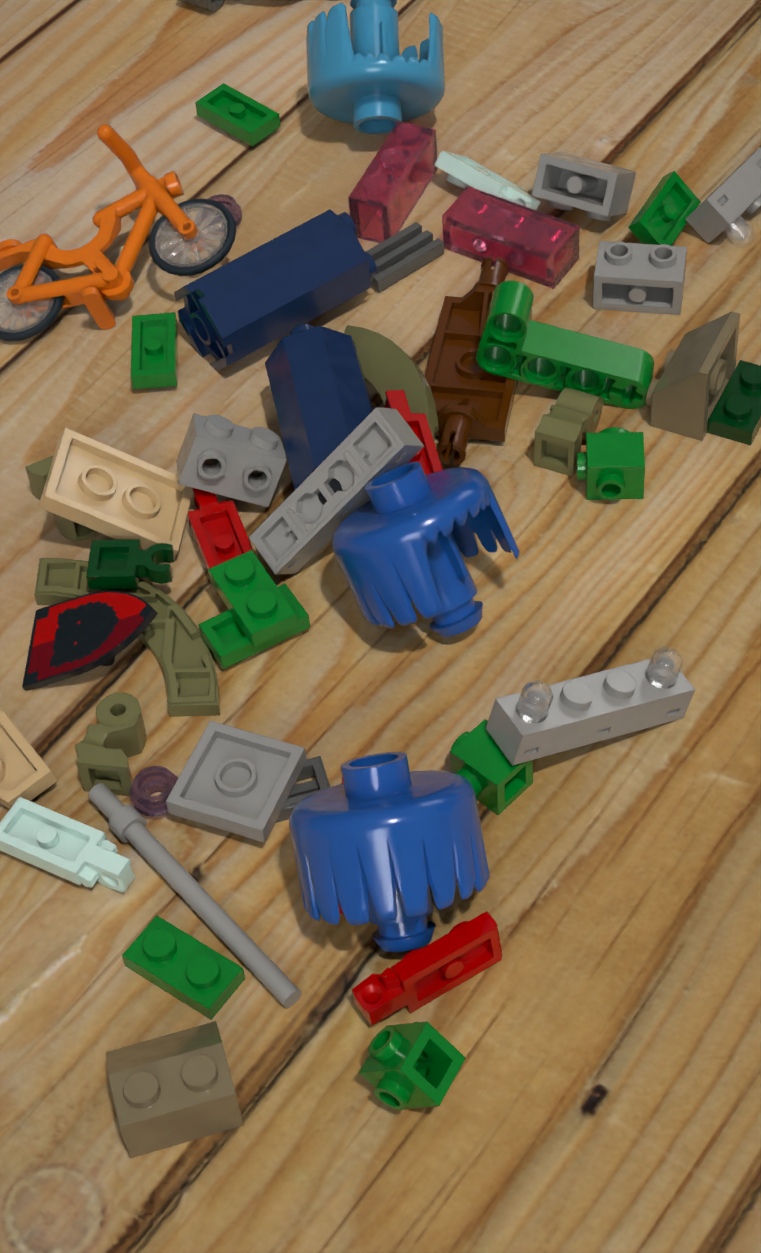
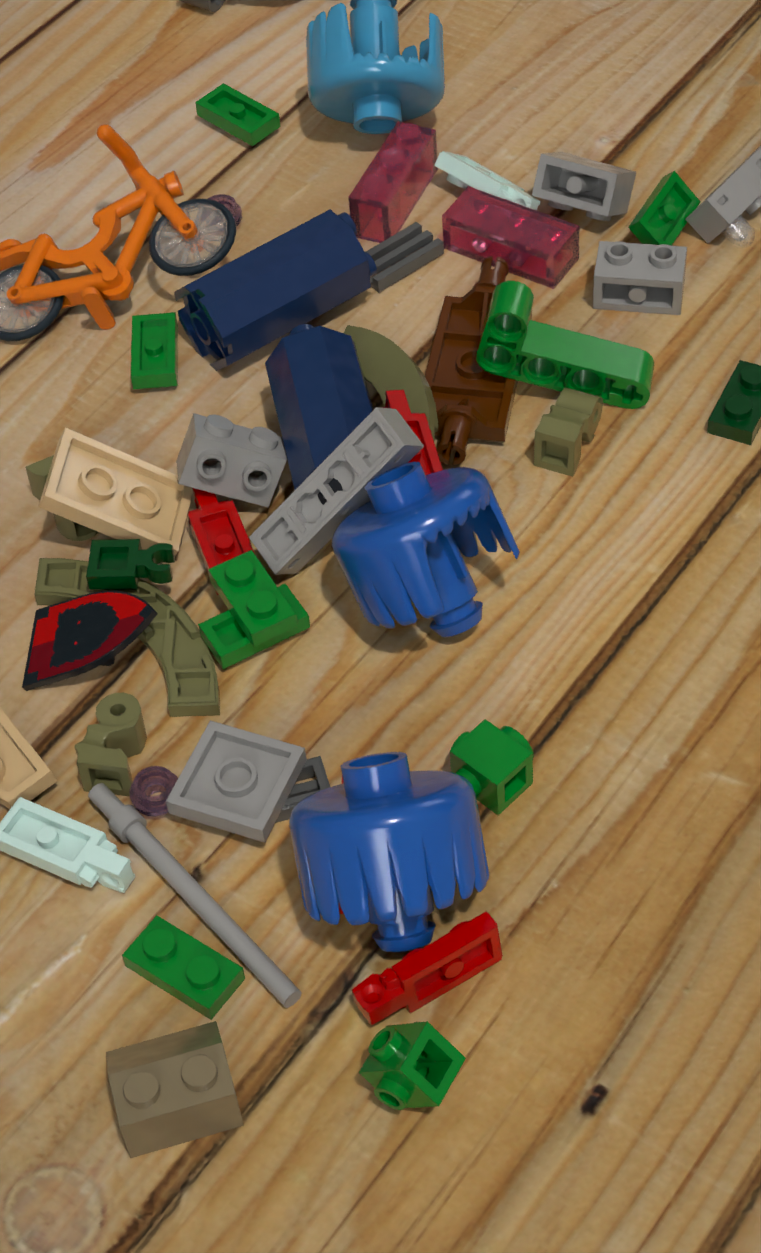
(590, 707): light grey piece -> none
(613, 465): green brick -> none
(695, 378): dark tan slope -> none

